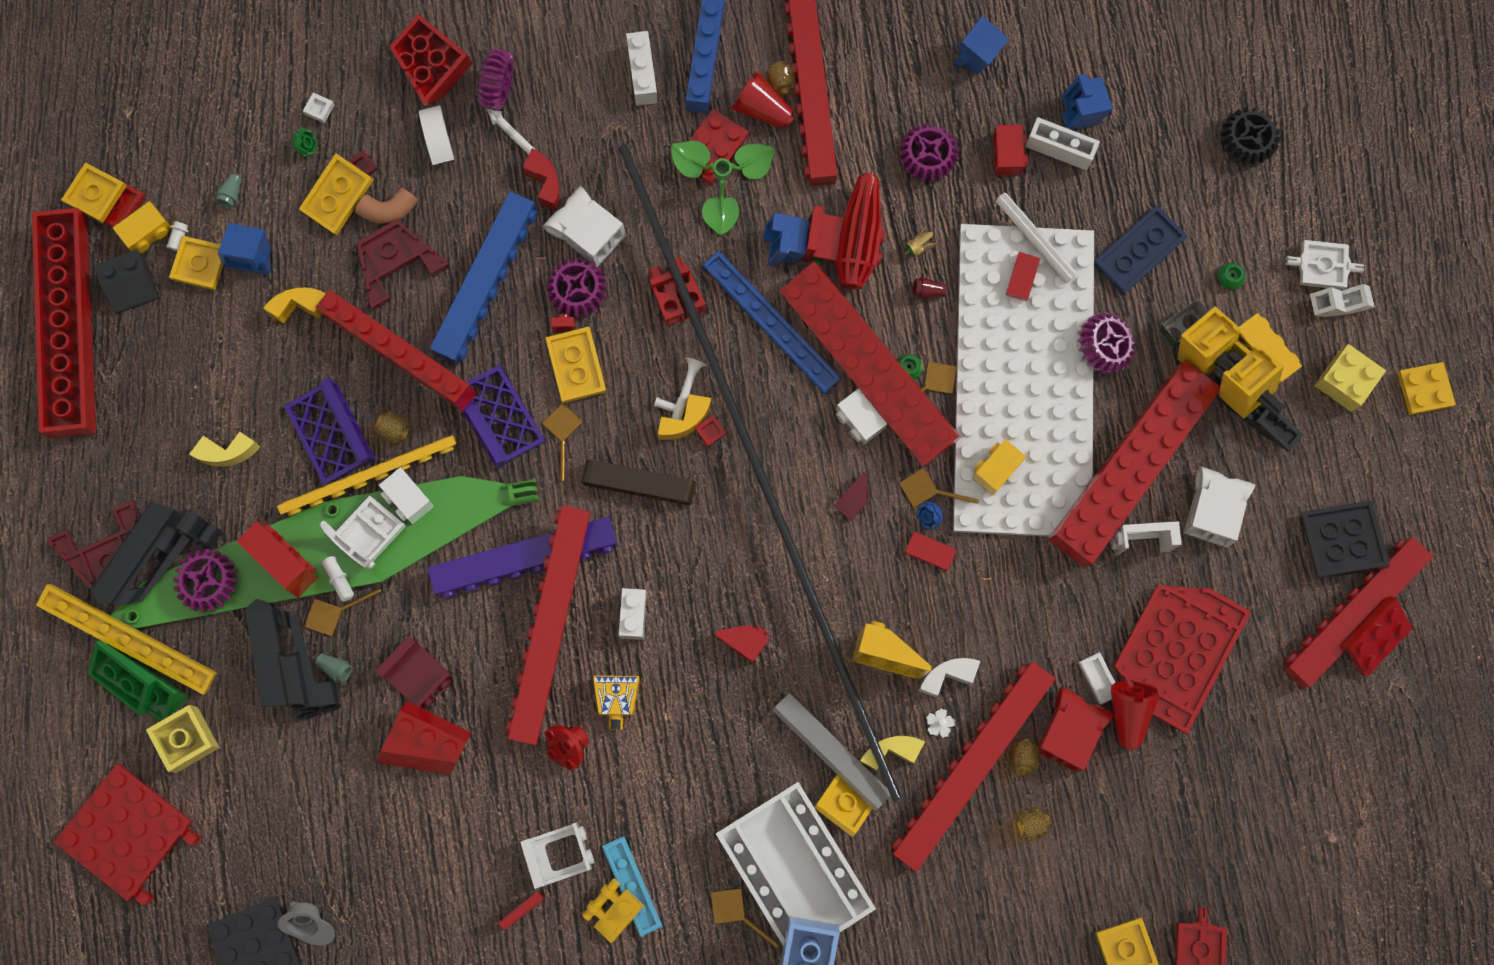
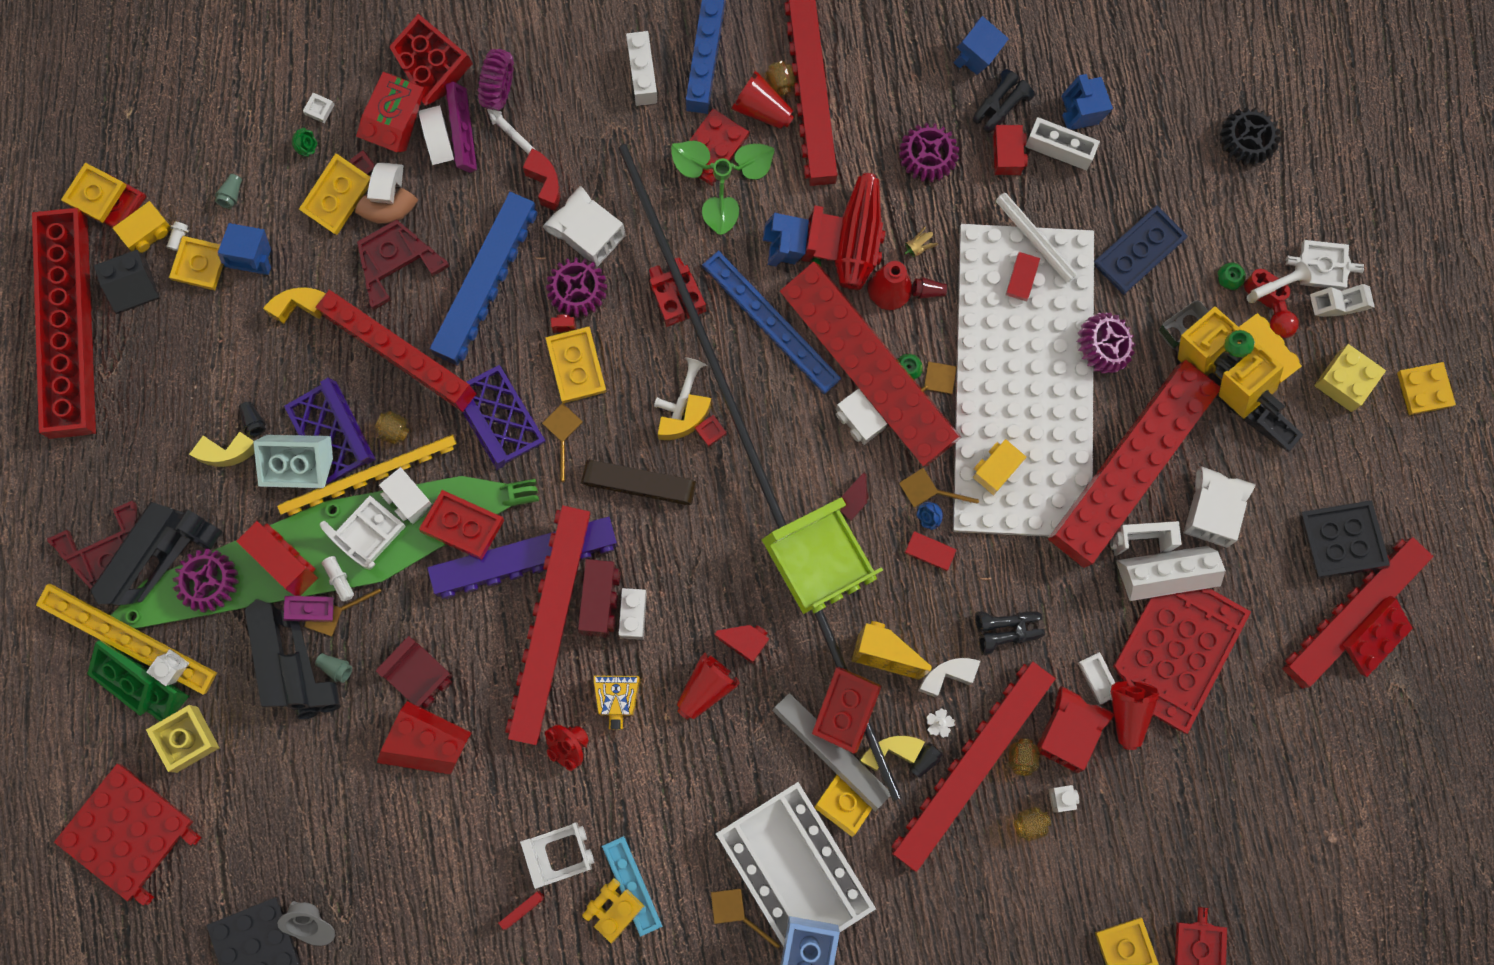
(168, 668): none -> white brick
(251, 420): none -> black cone
(293, 460): none -> light aqua slope
(308, 608): none -> magenta plate
(383, 182): none -> white brick
(391, 113): none -> red slope
(461, 127): none -> magenta plate
(461, 524): none -> red plate
(599, 598): none -> dark red brick
(705, 687): none -> red cone
(819, 557): none -> lime panel
(846, 709): none -> red plate
(890, 286): none -> red cone
(926, 760): none -> black cone
(990, 105): none -> black piece
(1018, 635): none -> black piece
(1063, 798): none -> white brick
(1171, 572): none -> white slope
(1239, 350): none -> green plate
(1283, 321): none -> red beam
(1301, 273): none -> white piece

